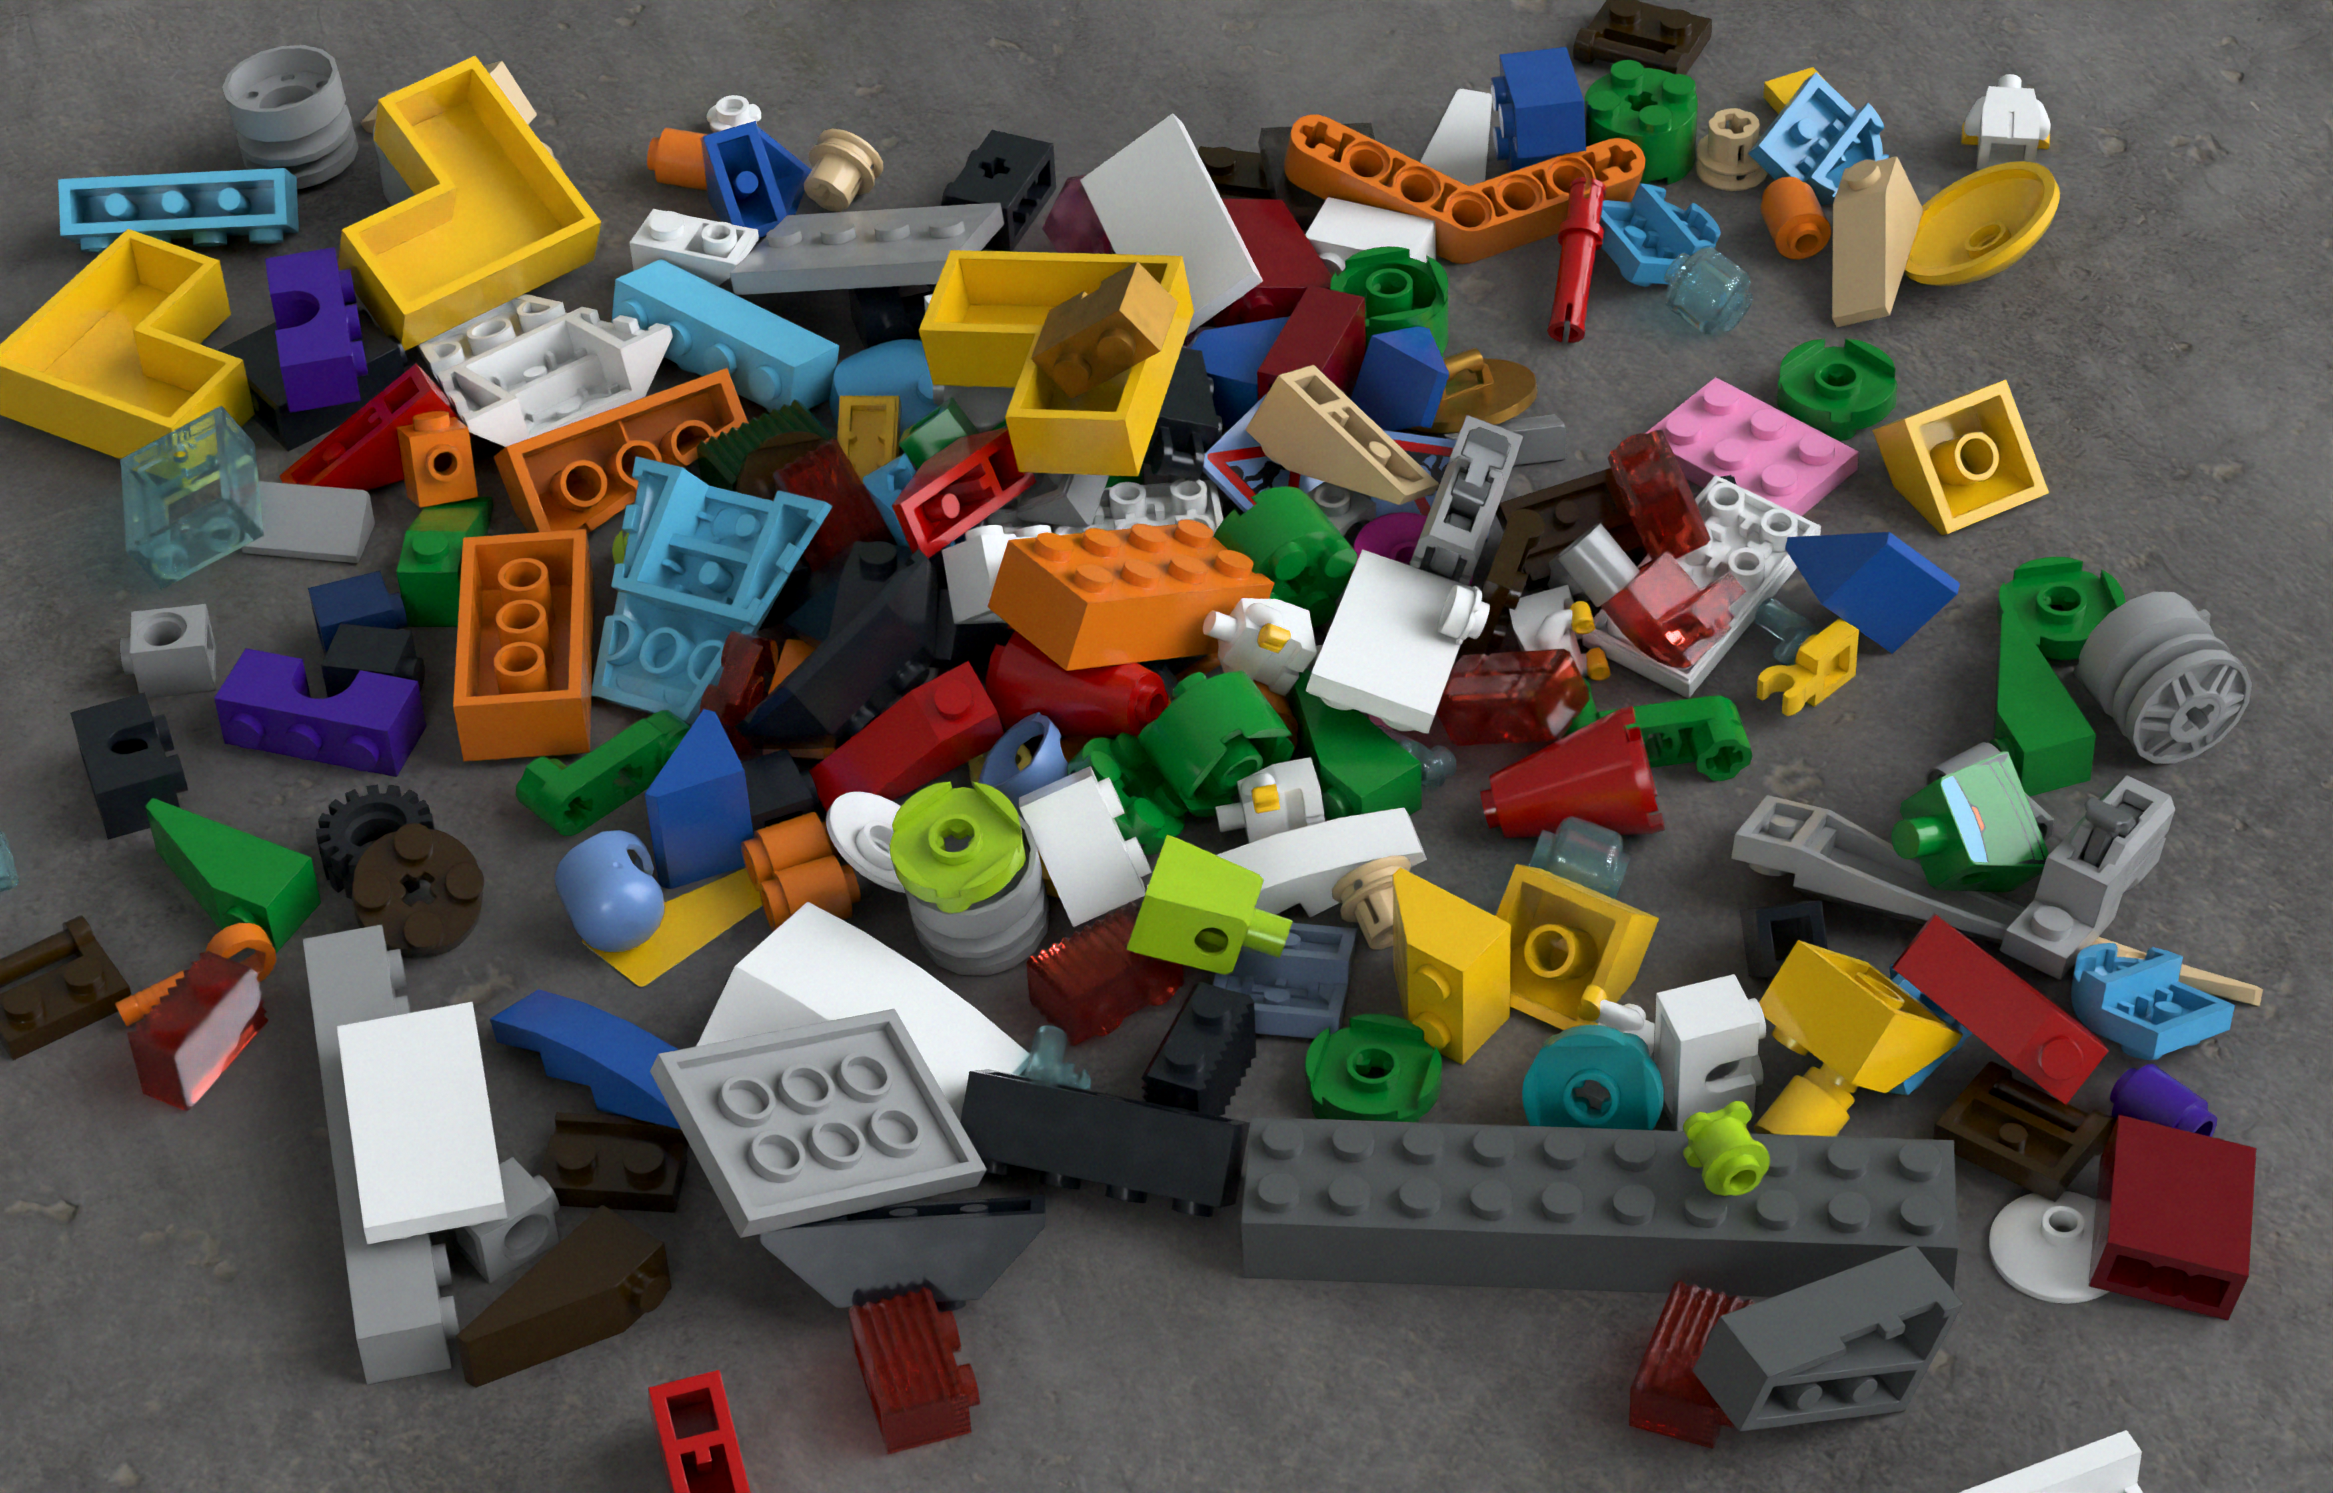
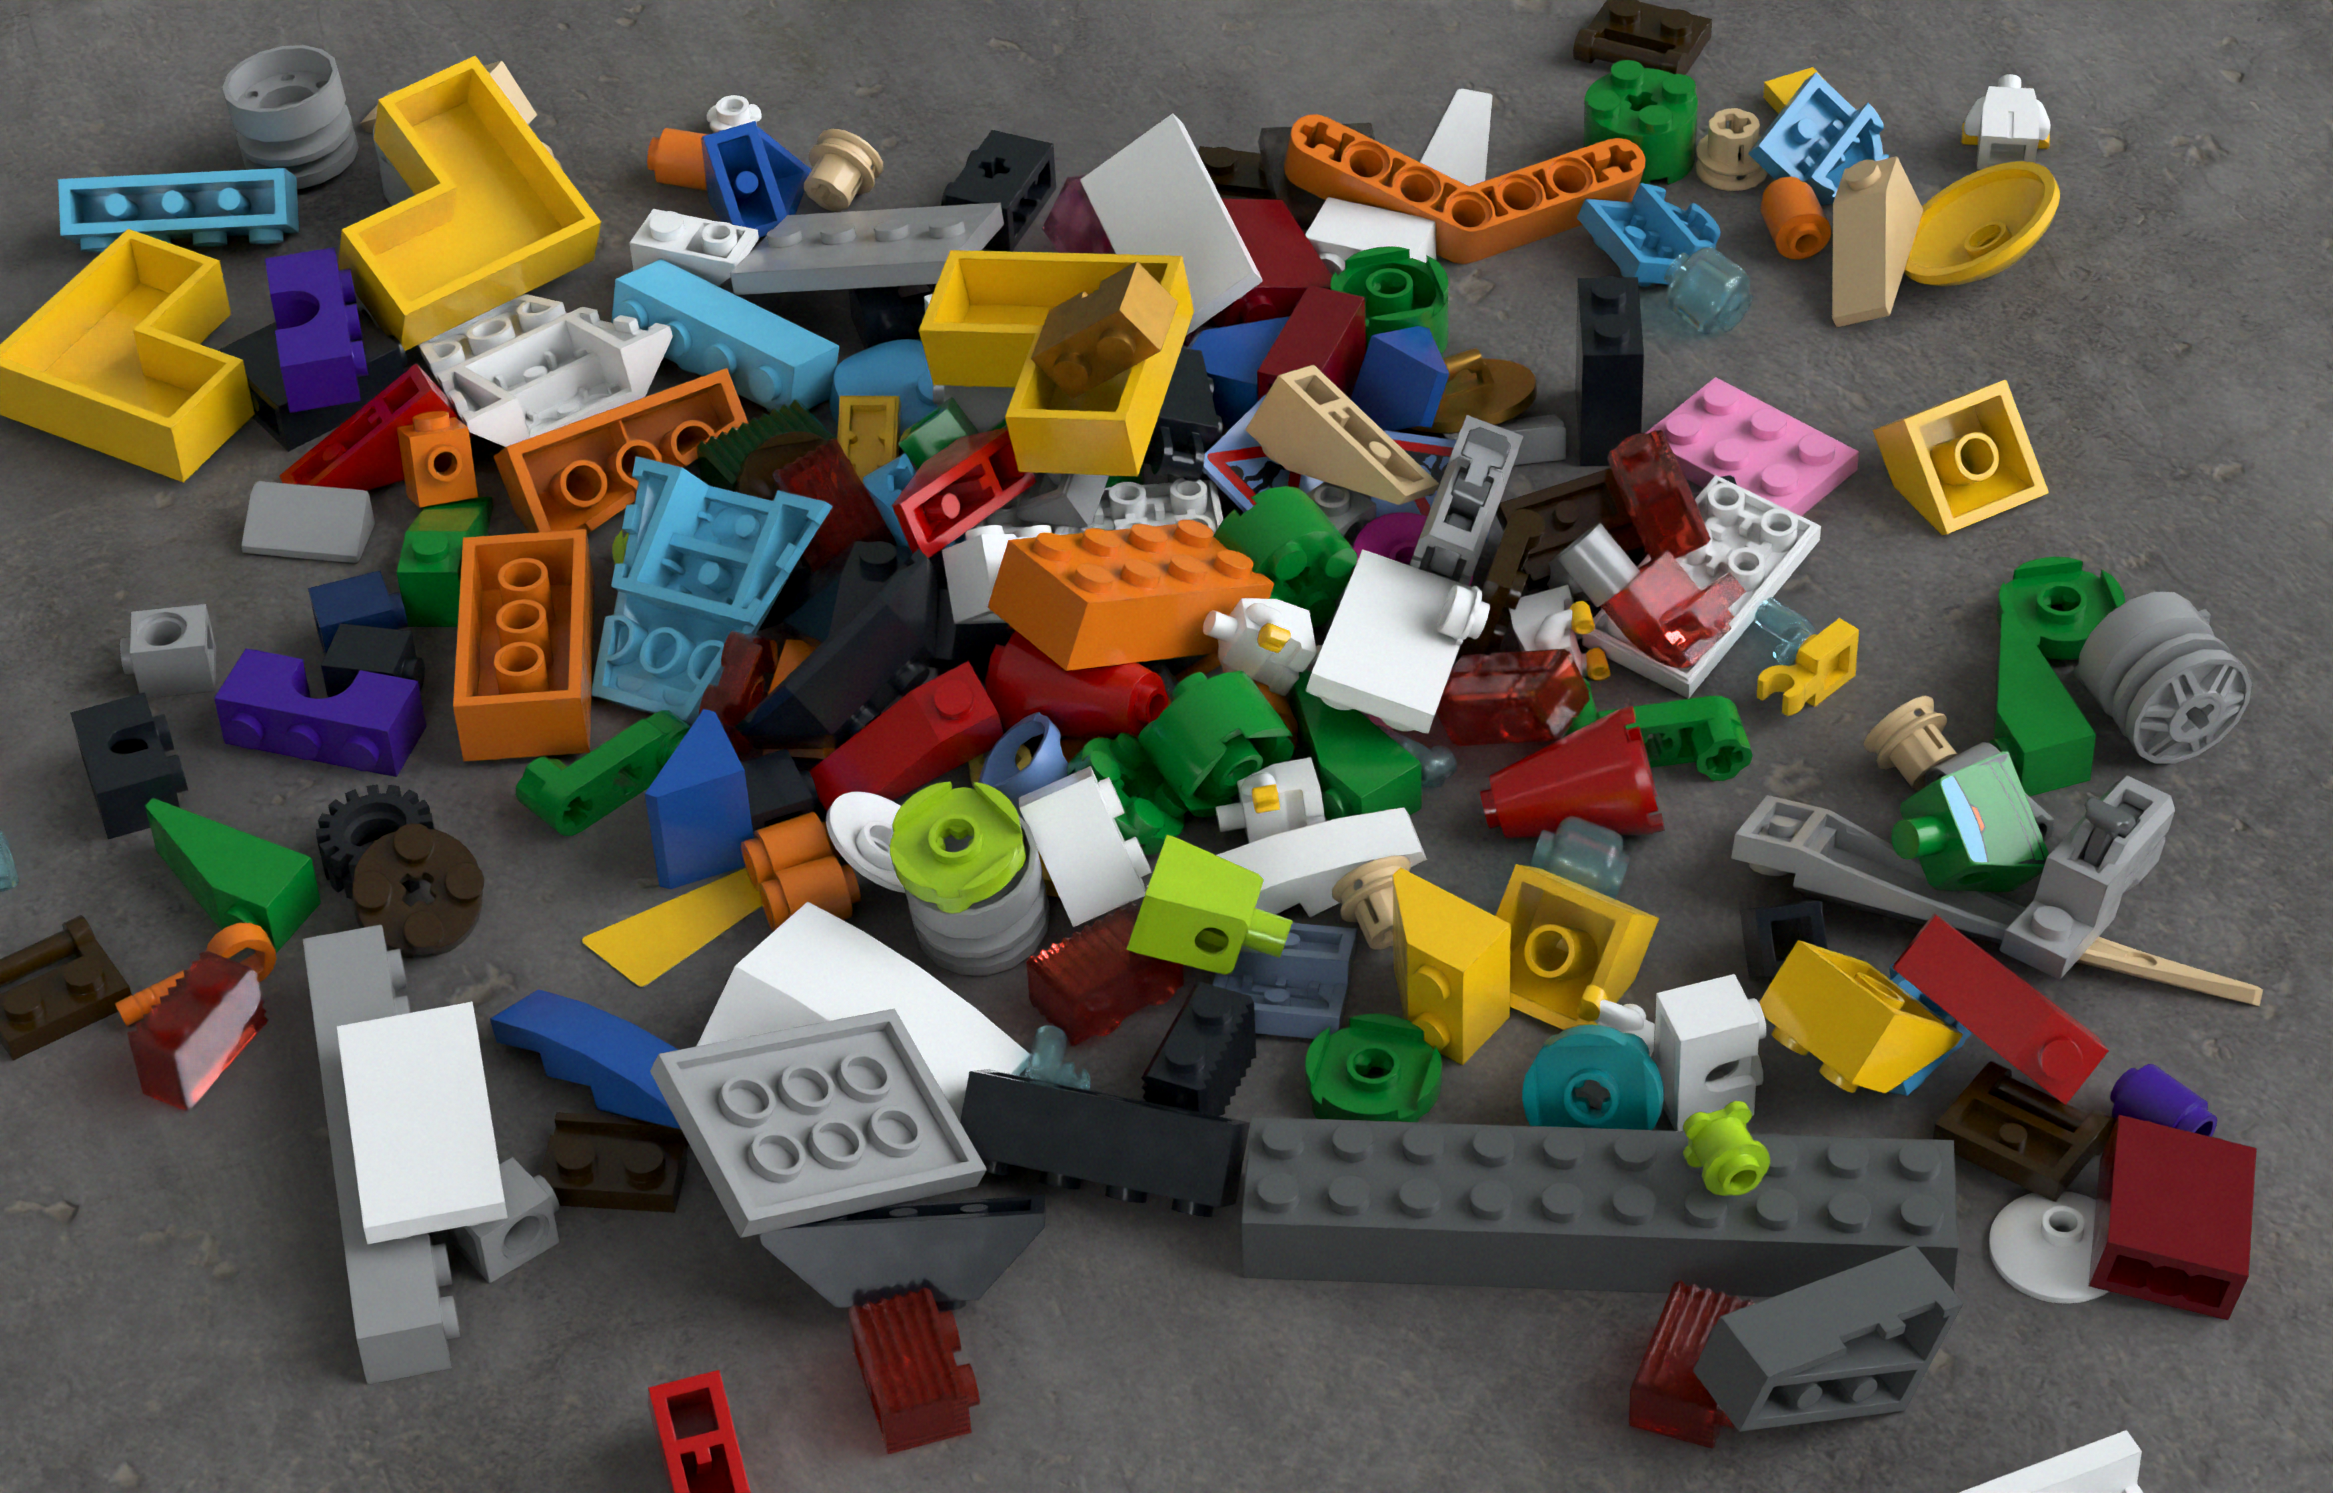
(157, 478): clear light blue window -> none
(571, 1298): dark brown slope -> none
(607, 895): medium blue helmet -> none
(1537, 107): blue brick -> none
(1580, 238): red pin -> none
(1608, 365): none -> black brick
(1807, 1107): yellow brick -> none
(1814, 390): green plate -> none
(1873, 582): blue slope -> none
(1911, 741): none -> tan piece
(2143, 1002): dark azure slope -> none

